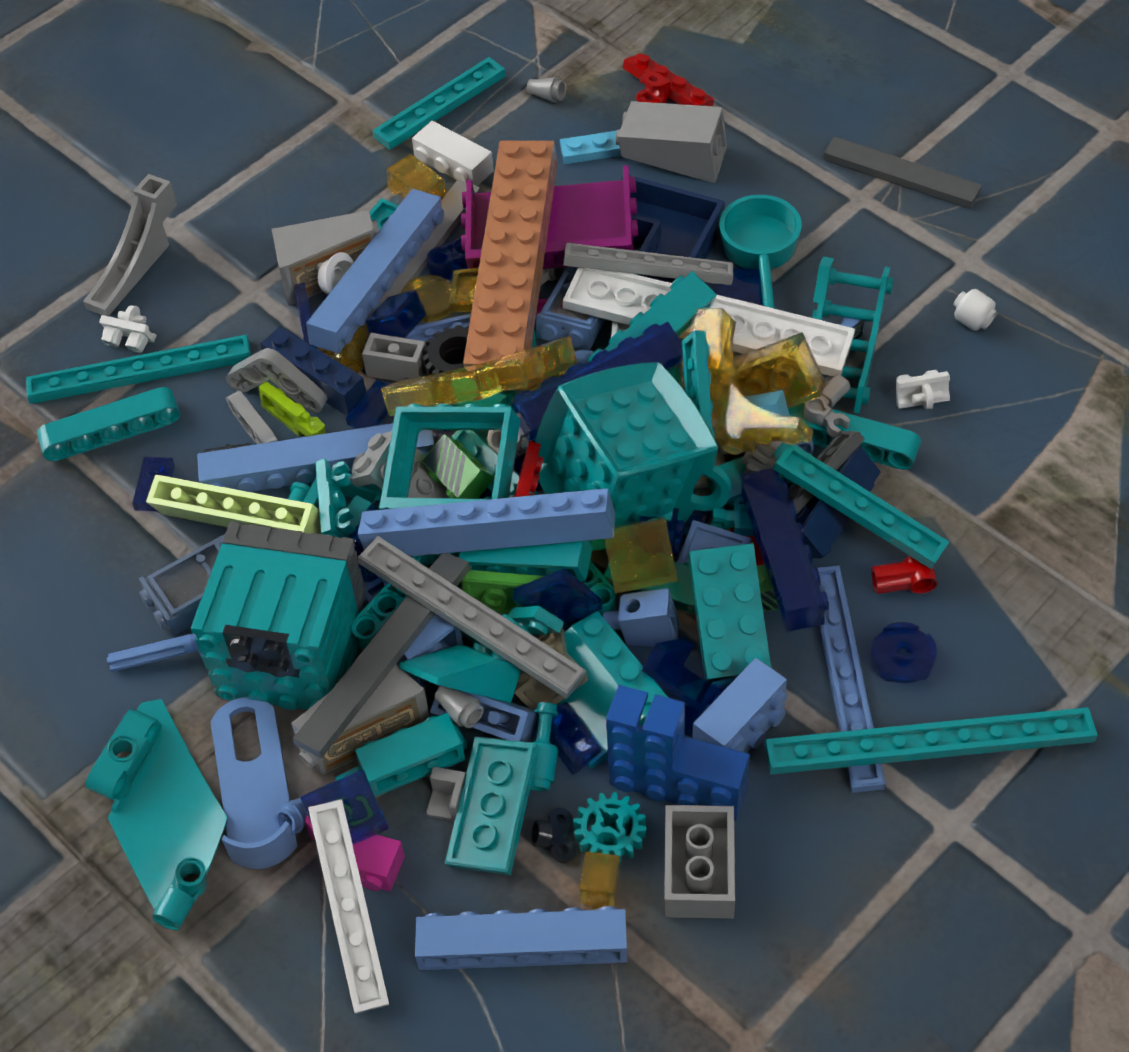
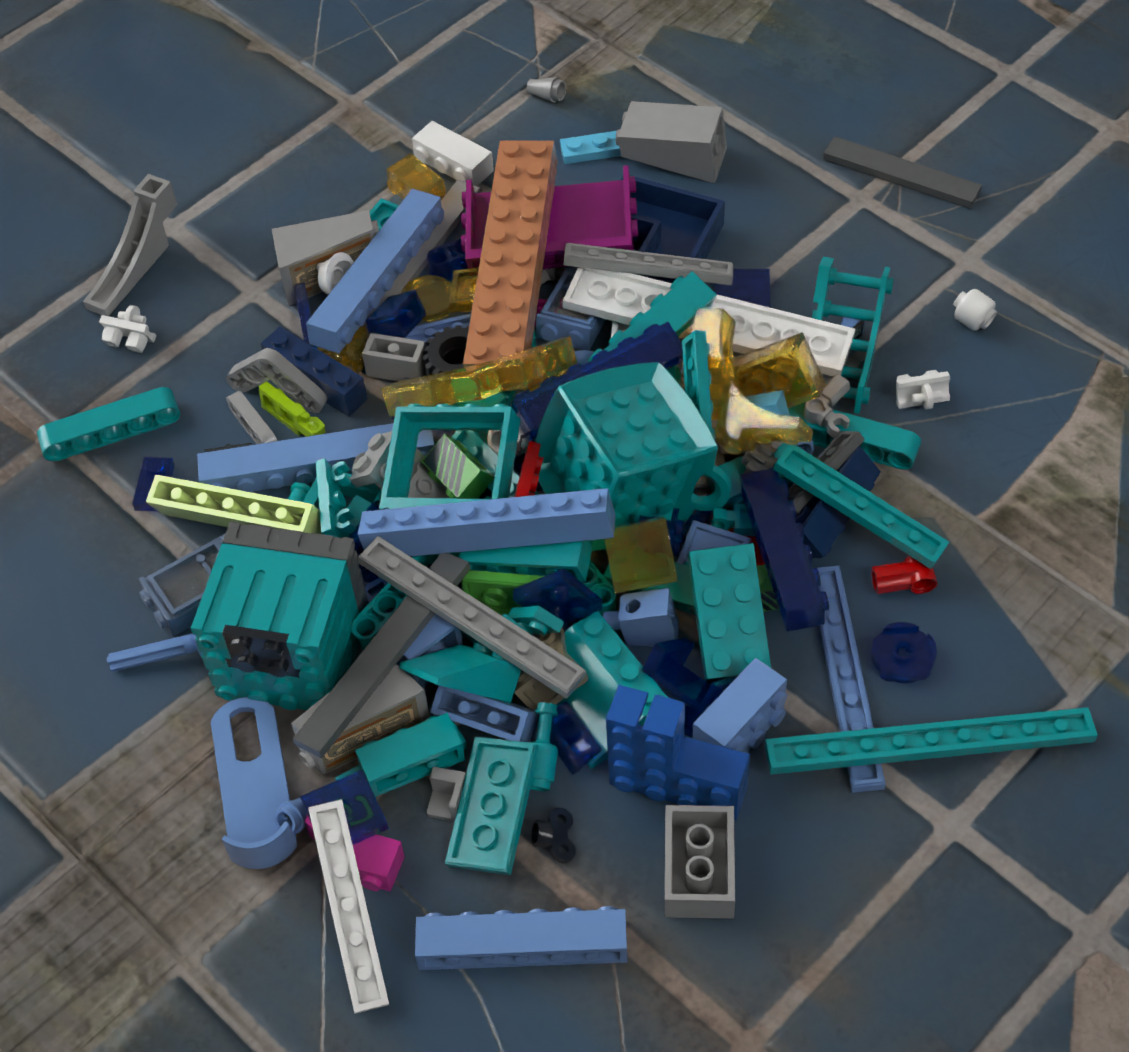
(137, 369): teal tile -> none
(159, 810): teal panel -> none
(370, 409): clear blue tile -> none
(439, 103): teal plate -> none
(460, 706): light grey cone -> none
(599, 880): clear yellow brick -> none
(611, 814): teal gear -> none
(663, 83): red plate -> none
(760, 235): teal piece -> none

